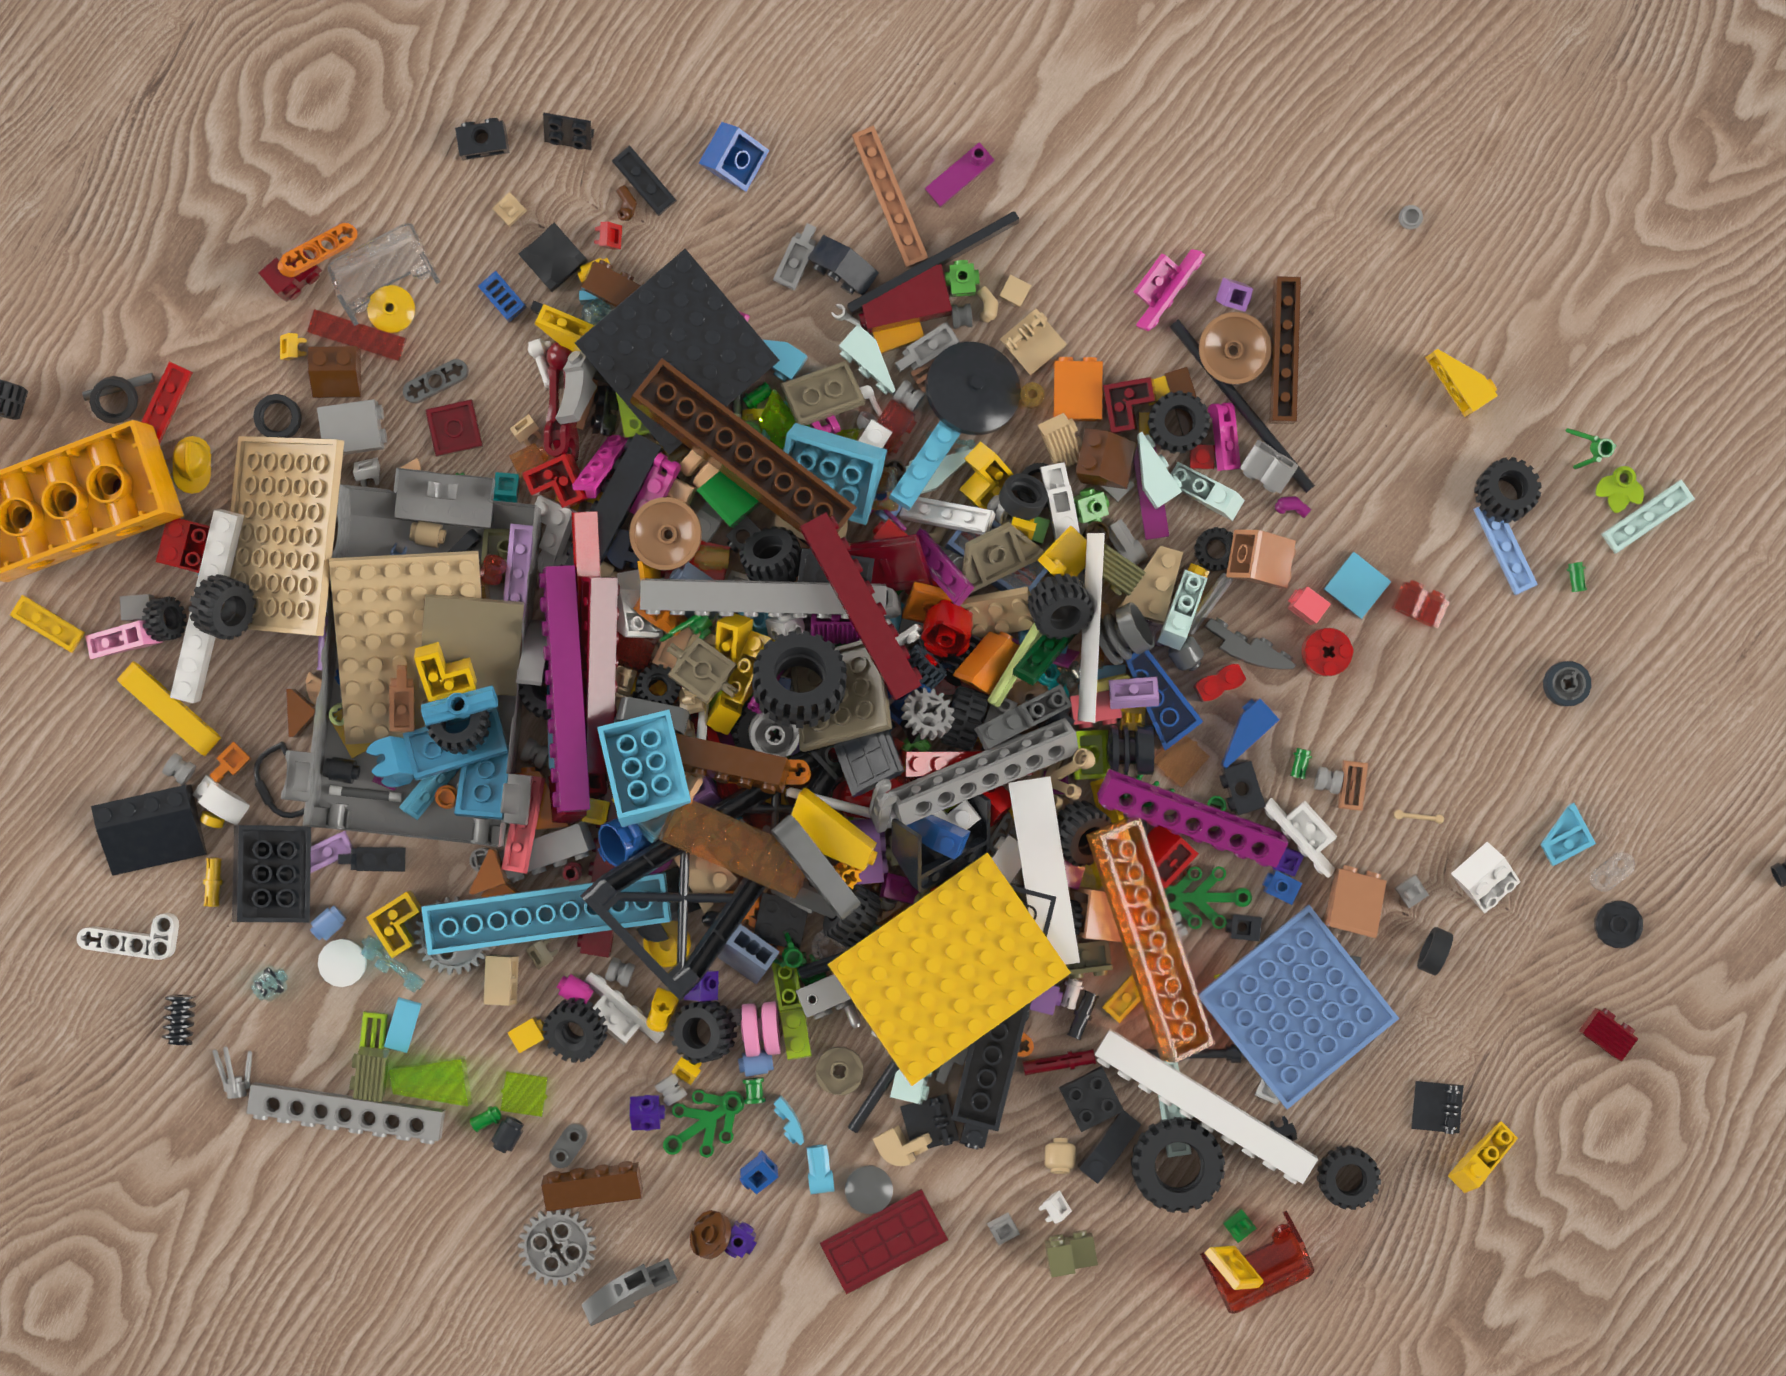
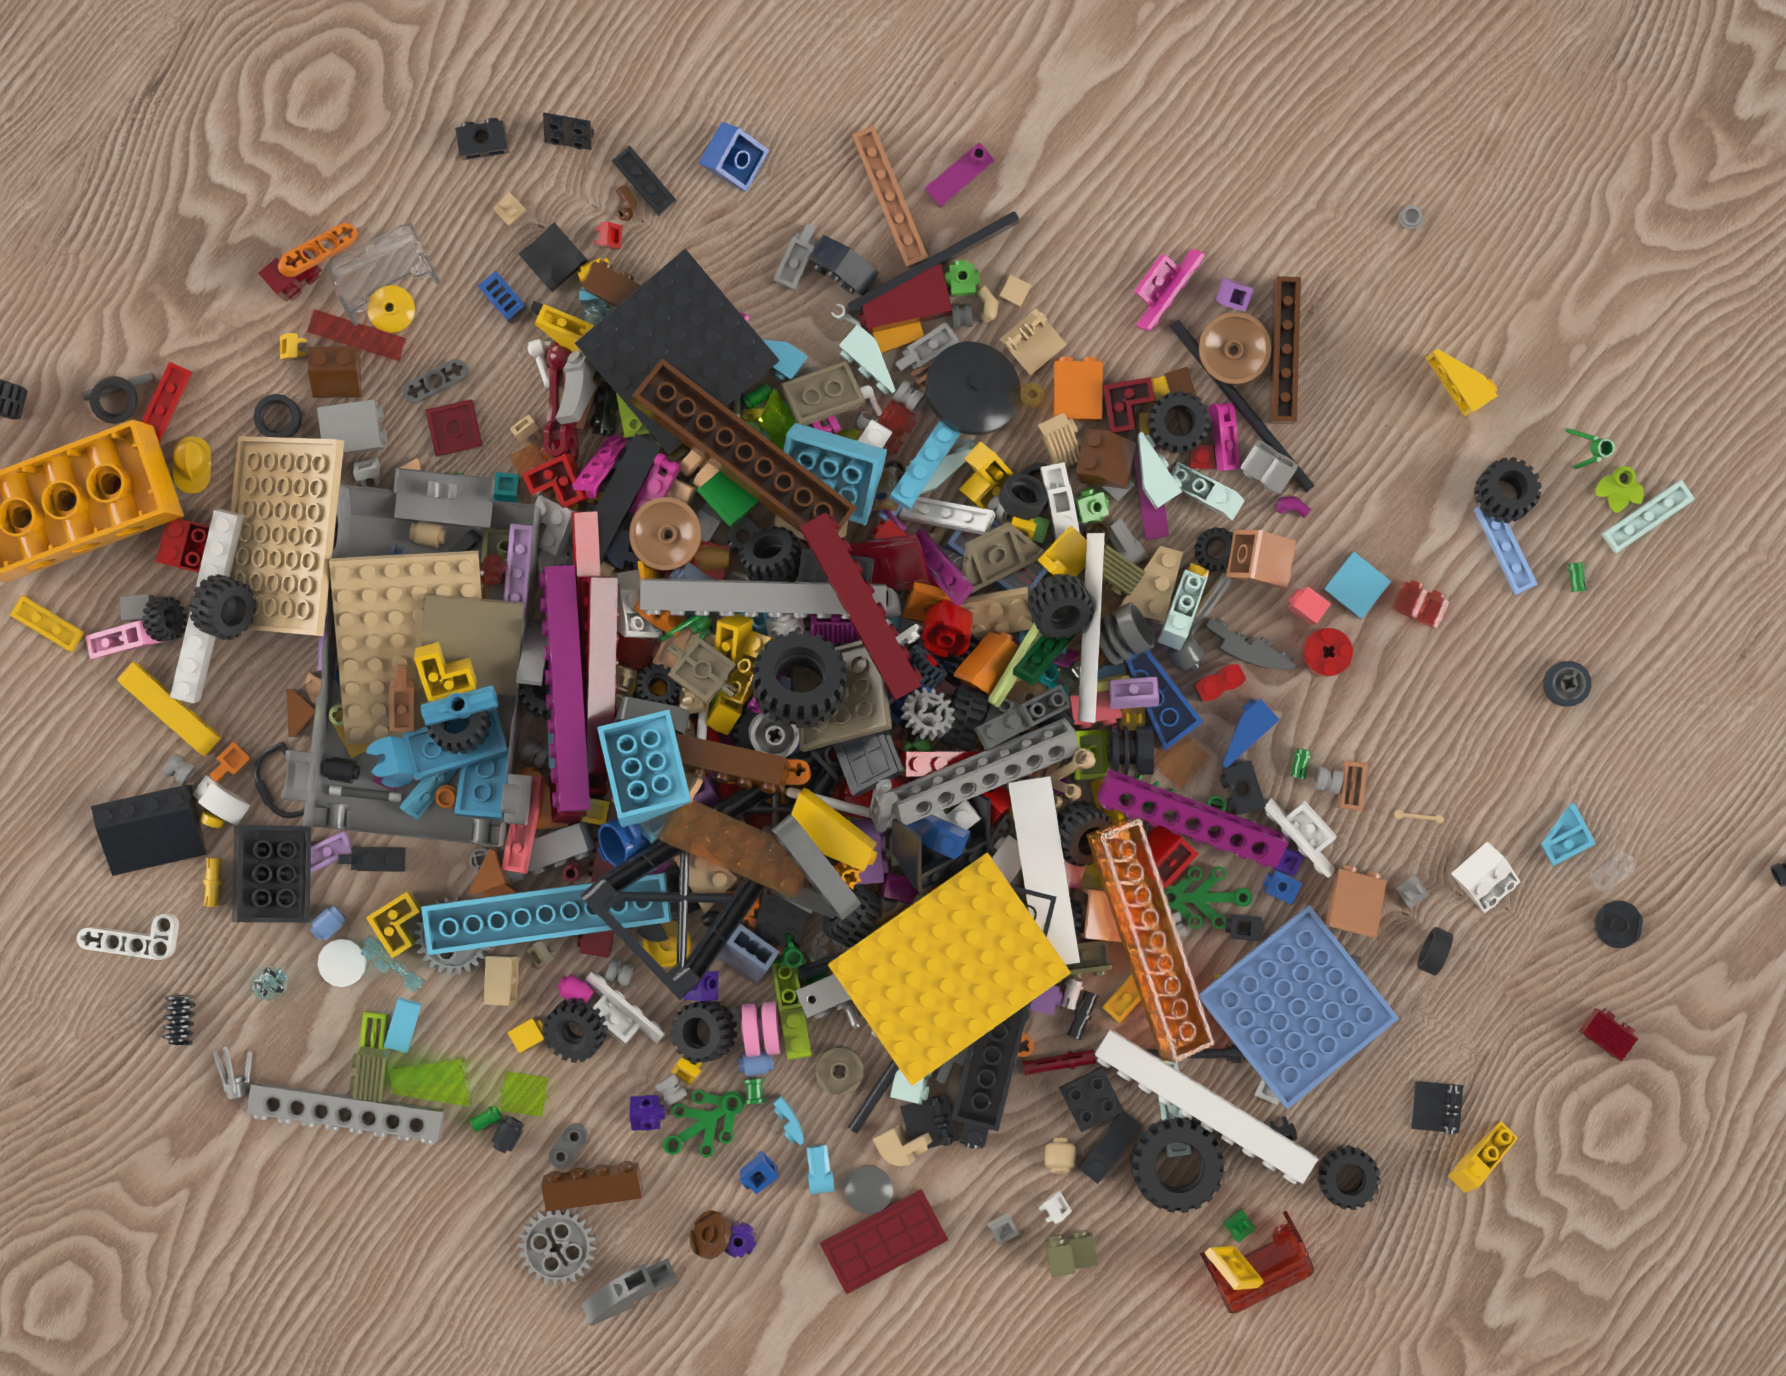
(661, 1010): yellow piece -> none

